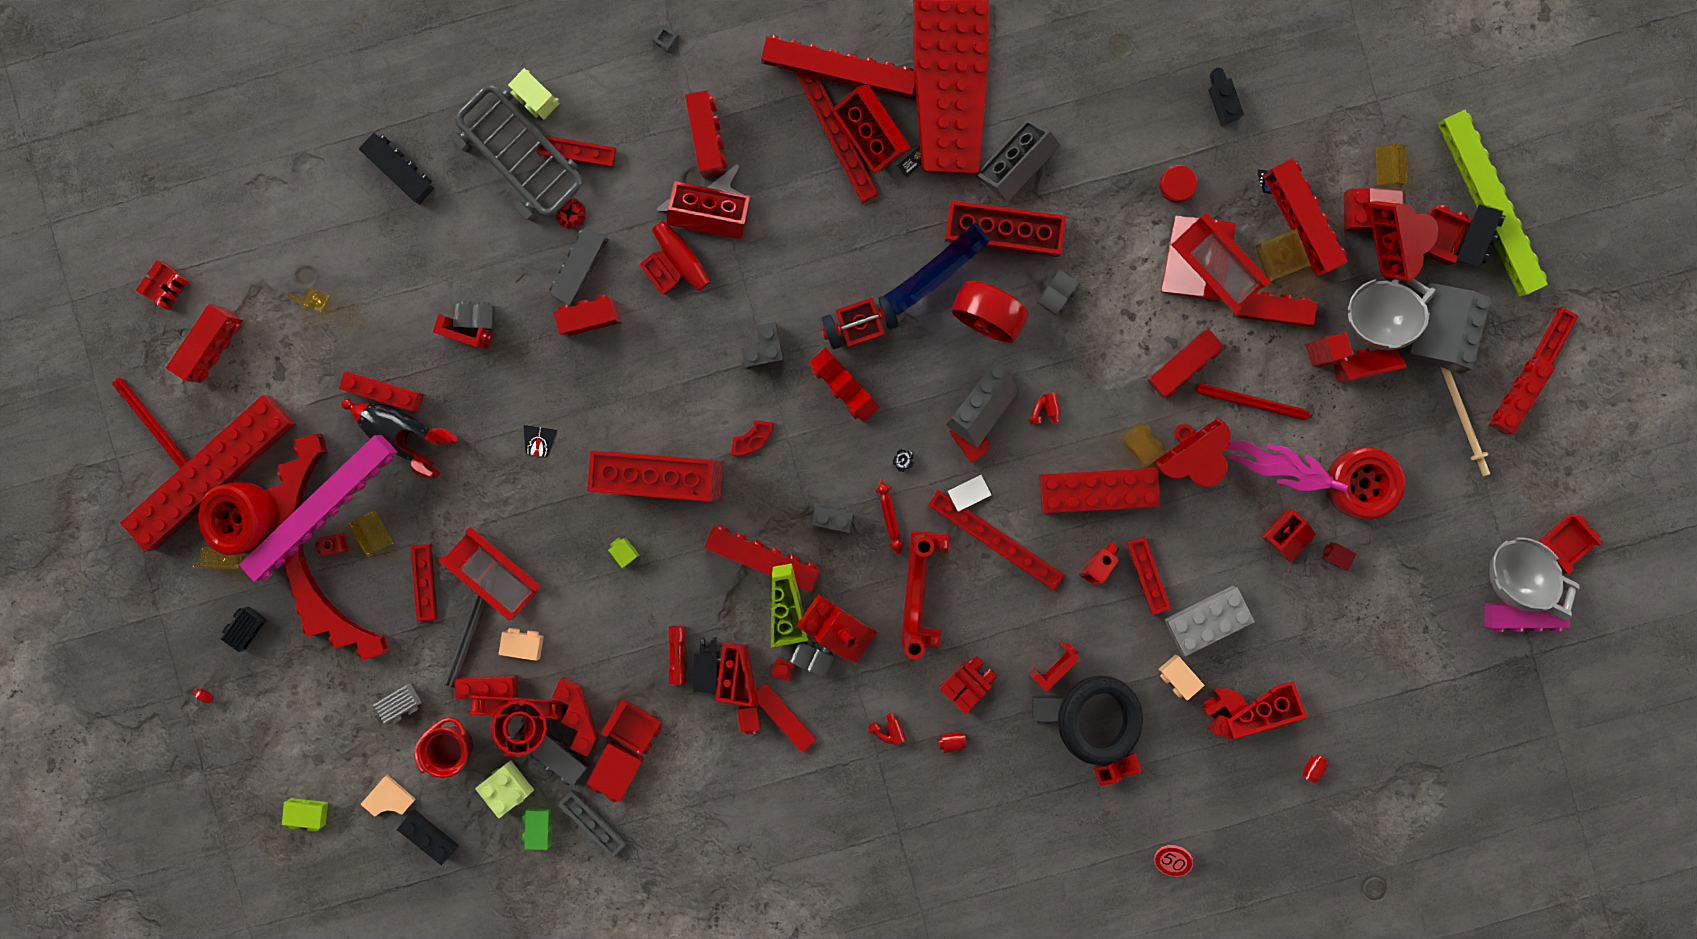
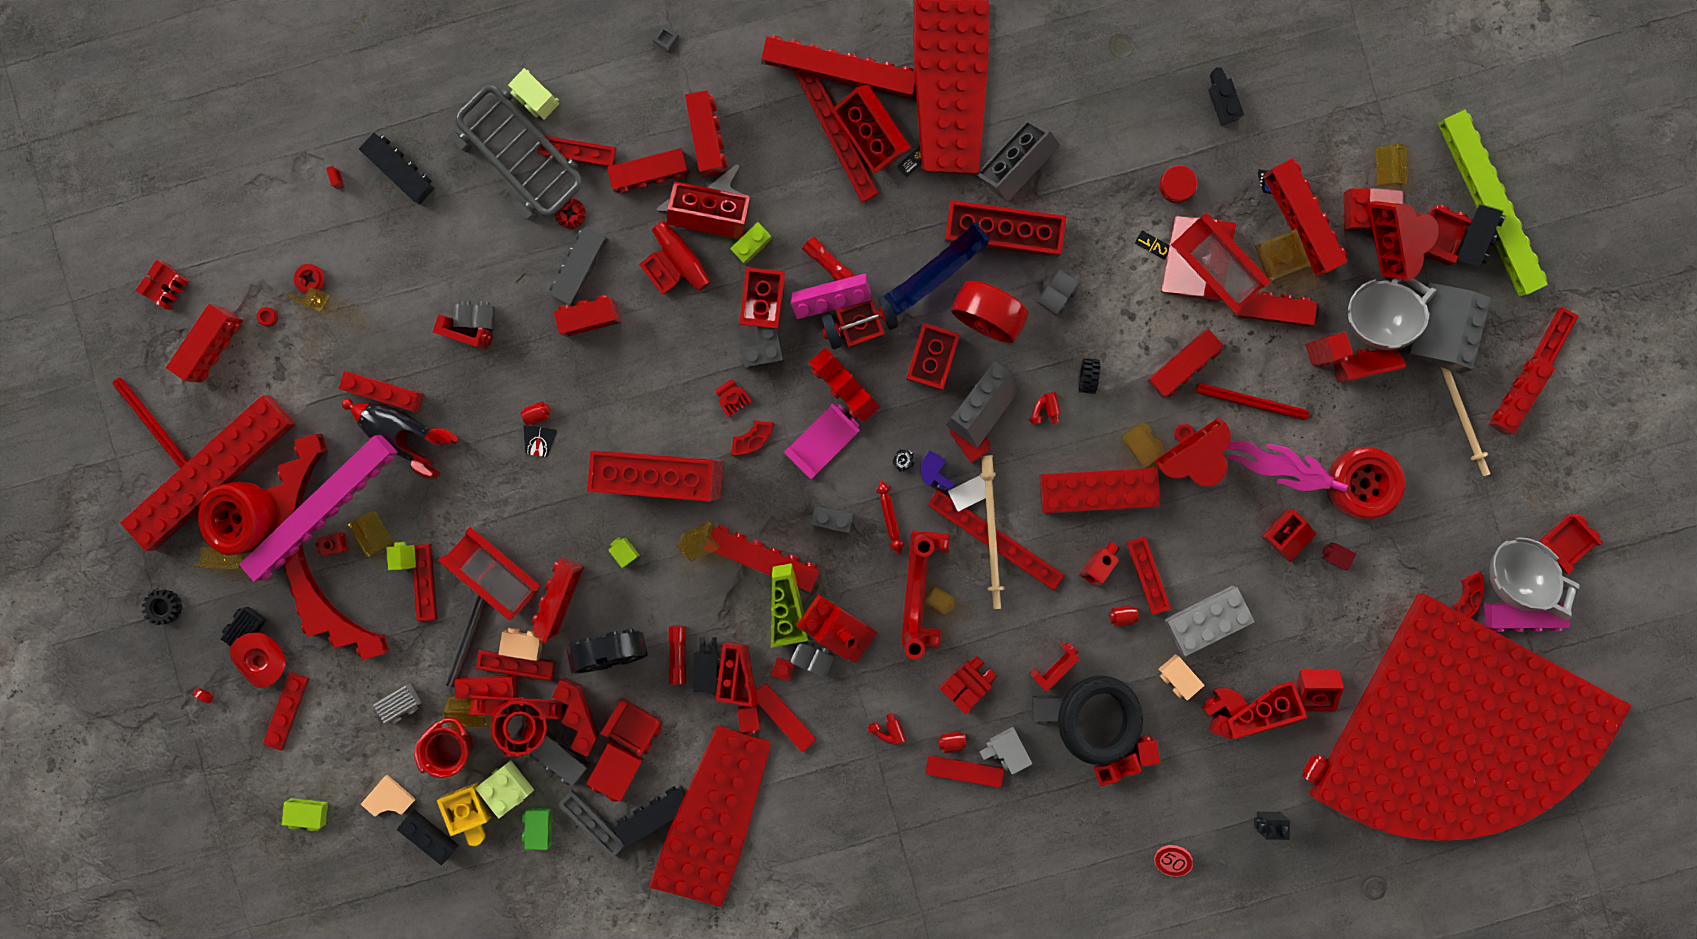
(150, 607): none -> black tyre
(258, 659): none -> red hat
(267, 316): none -> red tile
(285, 711): none -> red plate
(306, 270): none -> red gear
(335, 177): none -> red tile
(401, 556): none -> lime brick
(459, 709): none -> clear yellow panel
(465, 812): none -> yellow brick
(498, 663): none -> red tile
(536, 413): none -> red brick
(557, 599): none -> red slope
(606, 651): none -> black brick
(648, 170): none -> red brick
(649, 818): none -> black brick
(698, 541): none -> clear yellow panel
(713, 819): none -> red wing
(730, 395): none -> red piece
(751, 243): none -> lime brick
(762, 298): none -> red slope
(818, 252): none -> red axle
(822, 440): none -> dark pink panel
(831, 296): none -> dark pink brick
(930, 468): none -> dark purple brick
(932, 356): none -> red brick
(941, 600): none -> clear yellow brick
(964, 771): none -> red tile
(988, 475): none -> tan bar
(1007, 746): none -> light grey hinge
(1089, 376): none -> black tyre
(1123, 616): none -> red brick
(1147, 751): none -> red brick
(1152, 244): none -> black sticker
(1272, 825): none -> black hinge
(1320, 689): none -> red slope
(1464, 733): none -> red brick
(1471, 596): none -> red tile

